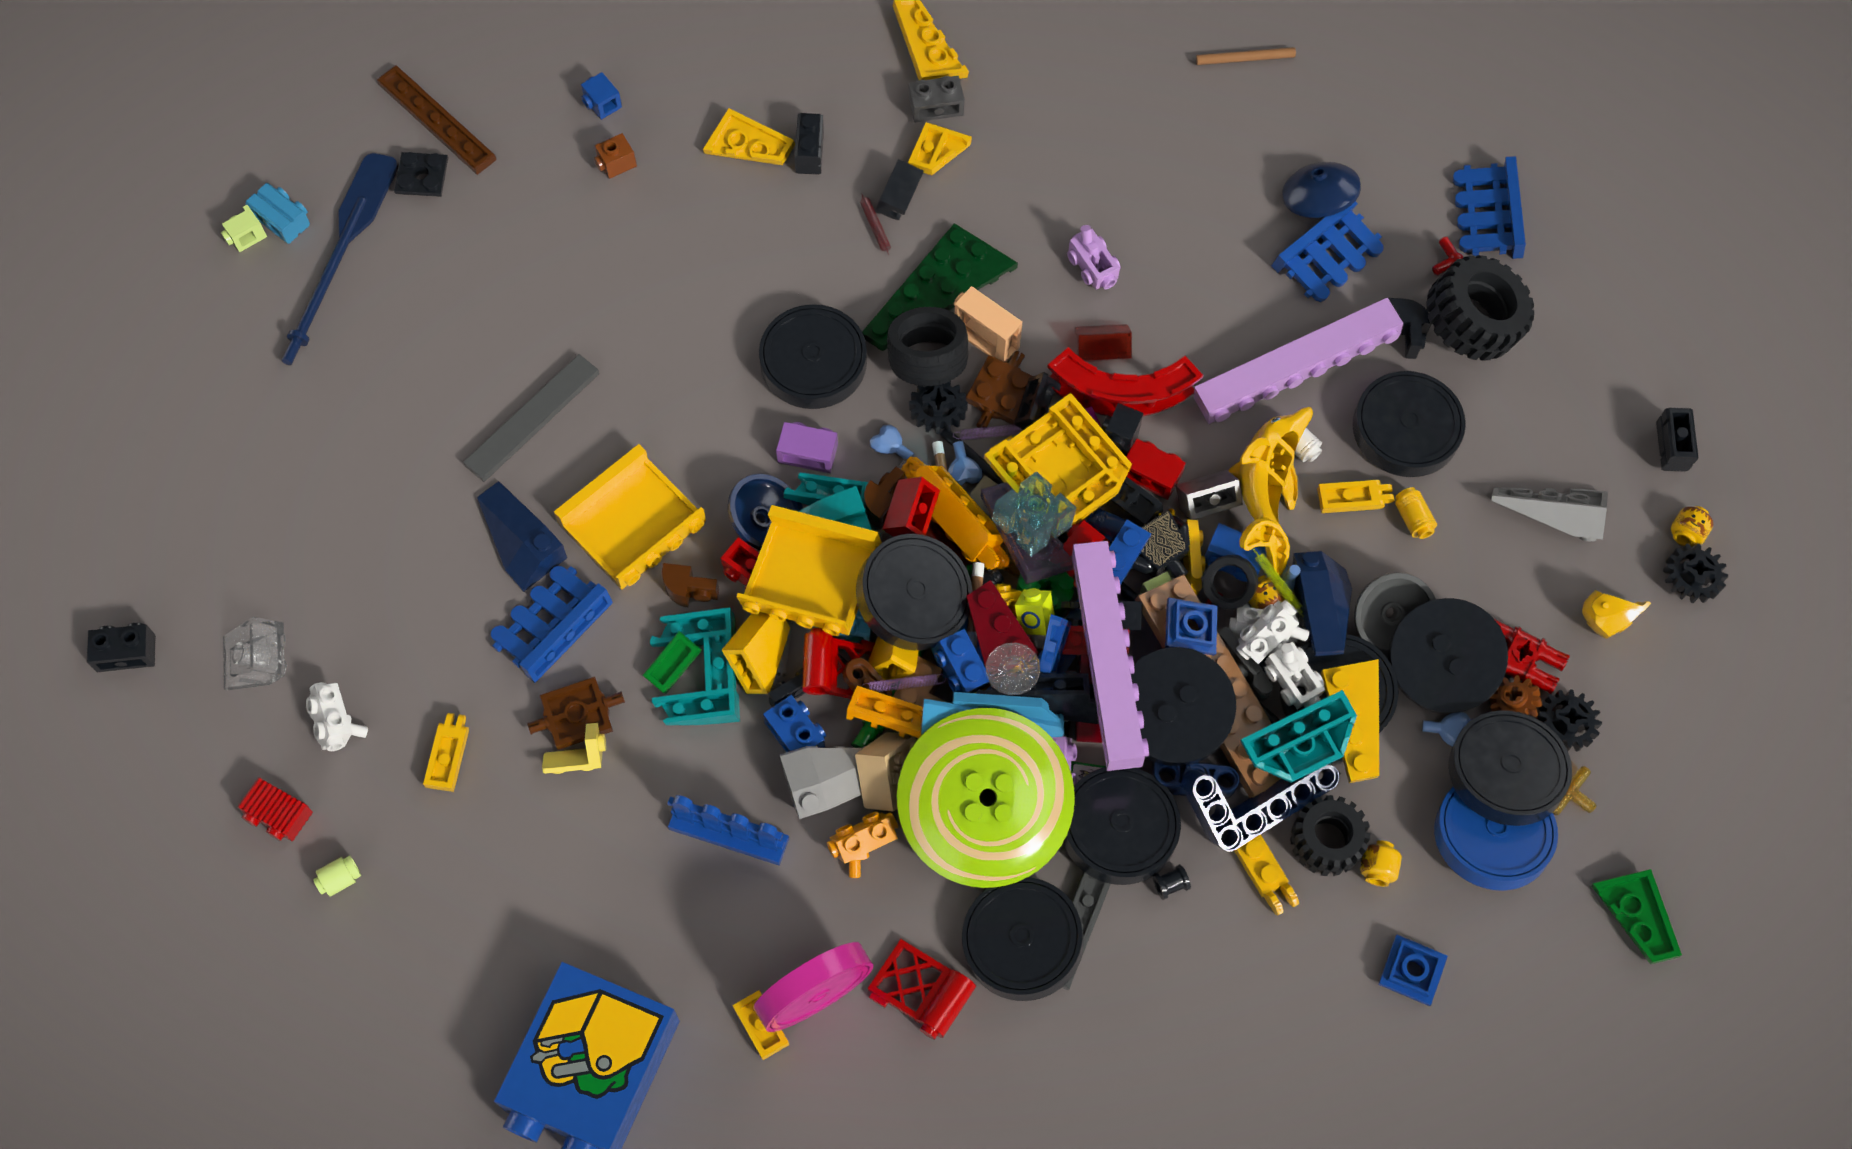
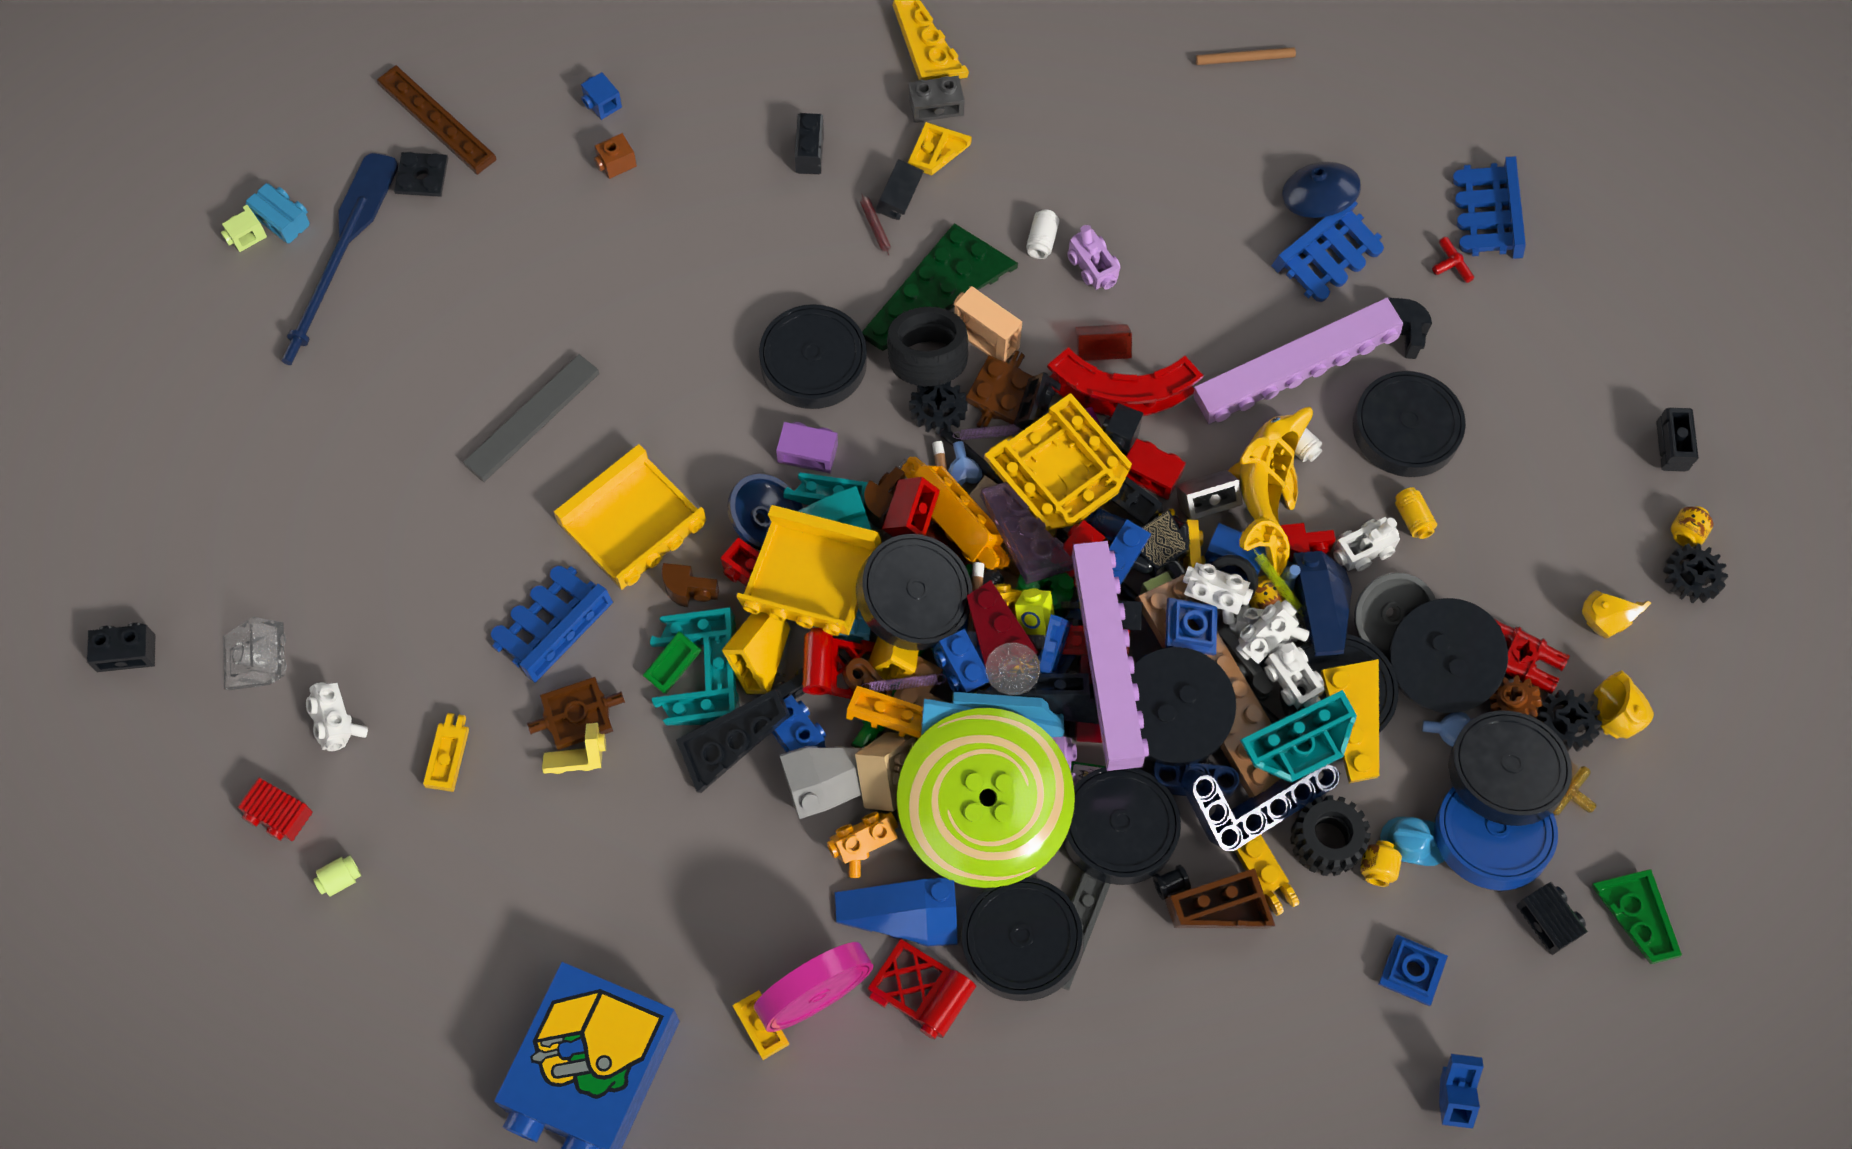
(520, 537): dark blue wedge -> none
(727, 739): none -> black wing
(727, 831): blue fence -> none
(748, 140): yellow wing -> none
(890, 442): medium blue rock -> none
(906, 910): none -> blue wedge
(1034, 513): clear light blue brick -> none
(1042, 234): none -> white head
(1217, 589): none -> white brick
(1222, 904): none -> reddish brown wedge
(1307, 542): none -> red brick
(1354, 496): yellow hinge -> none
(1371, 541): none -> white brick
(1413, 839): none -> dark azure piece
(1458, 1091): none -> blue brick
(1463, 324): black tyre -> none
(1552, 917): none -> black brick
(1577, 513): light grey wedge -> none
(1622, 706): none -> yellow helmet

